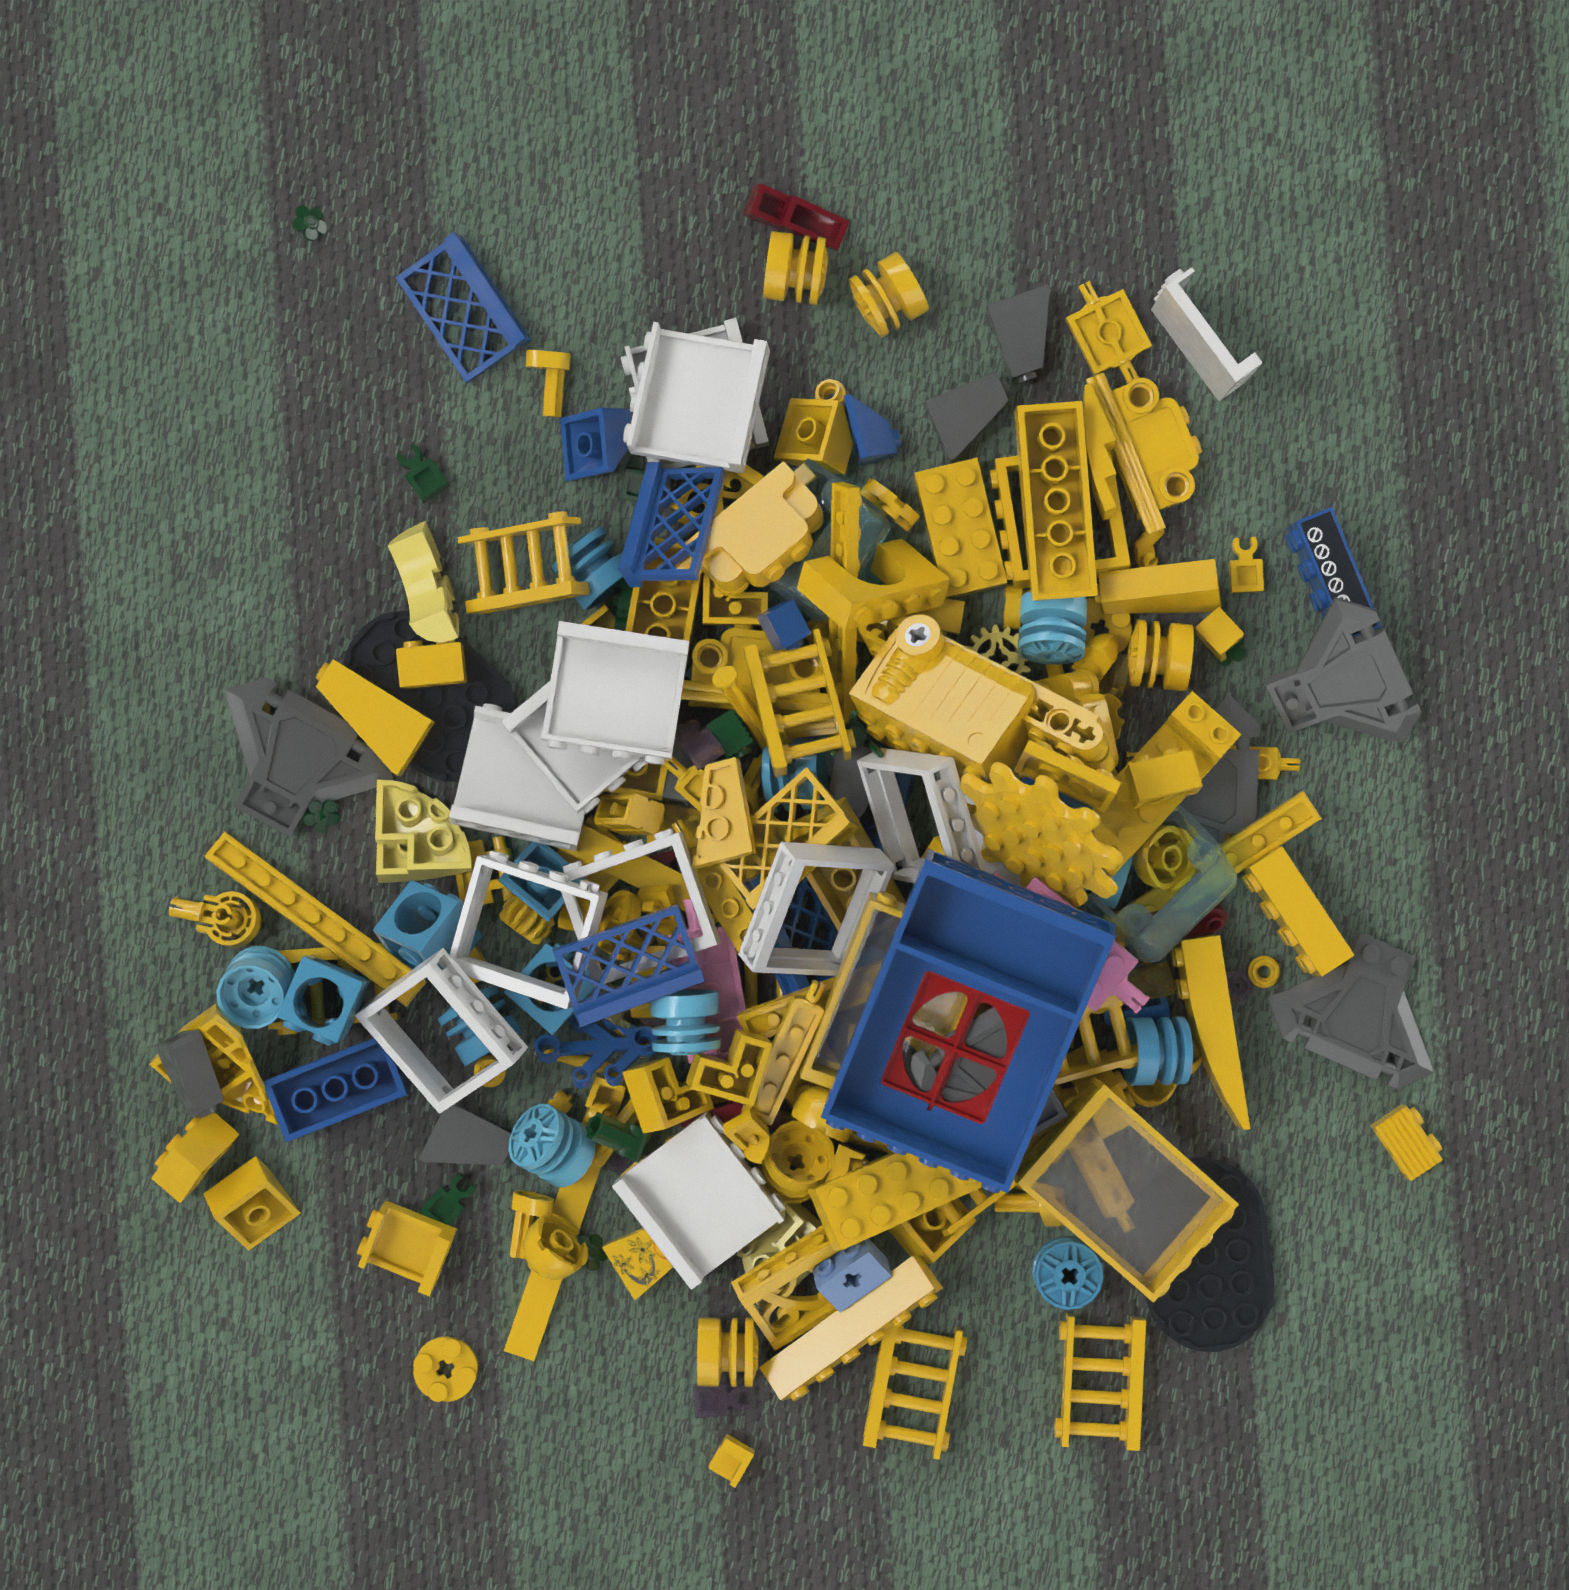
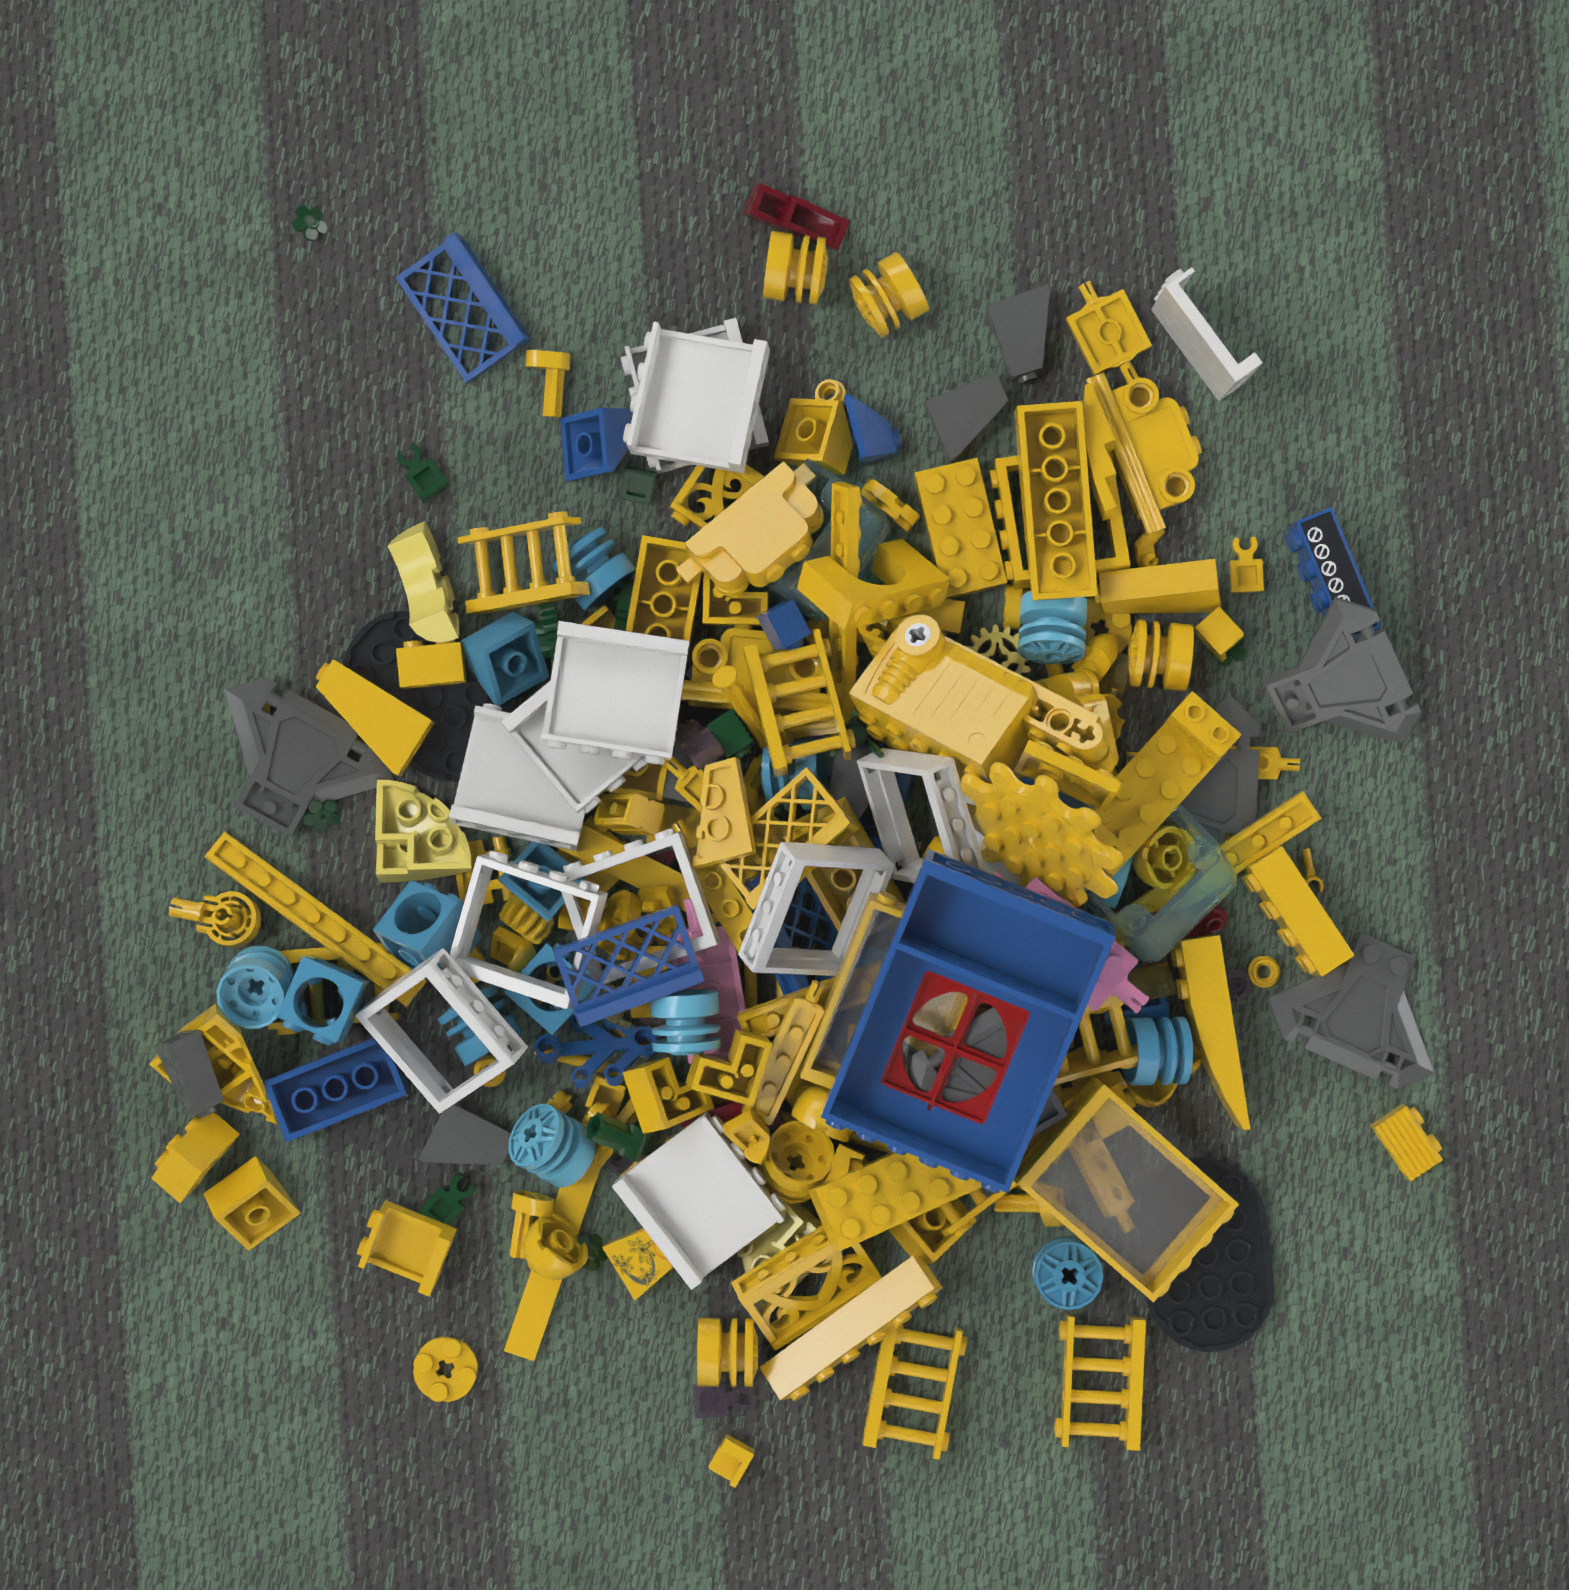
(506, 657): none -> dark azure slope
(511, 949): none -> yellow plate
(547, 628): none -> dark green gear
(645, 525): blue fence -> none
(851, 1274): medium blue brick -> none
(1162, 777): yellow brick -> none
(1310, 871): none -> yellow hand

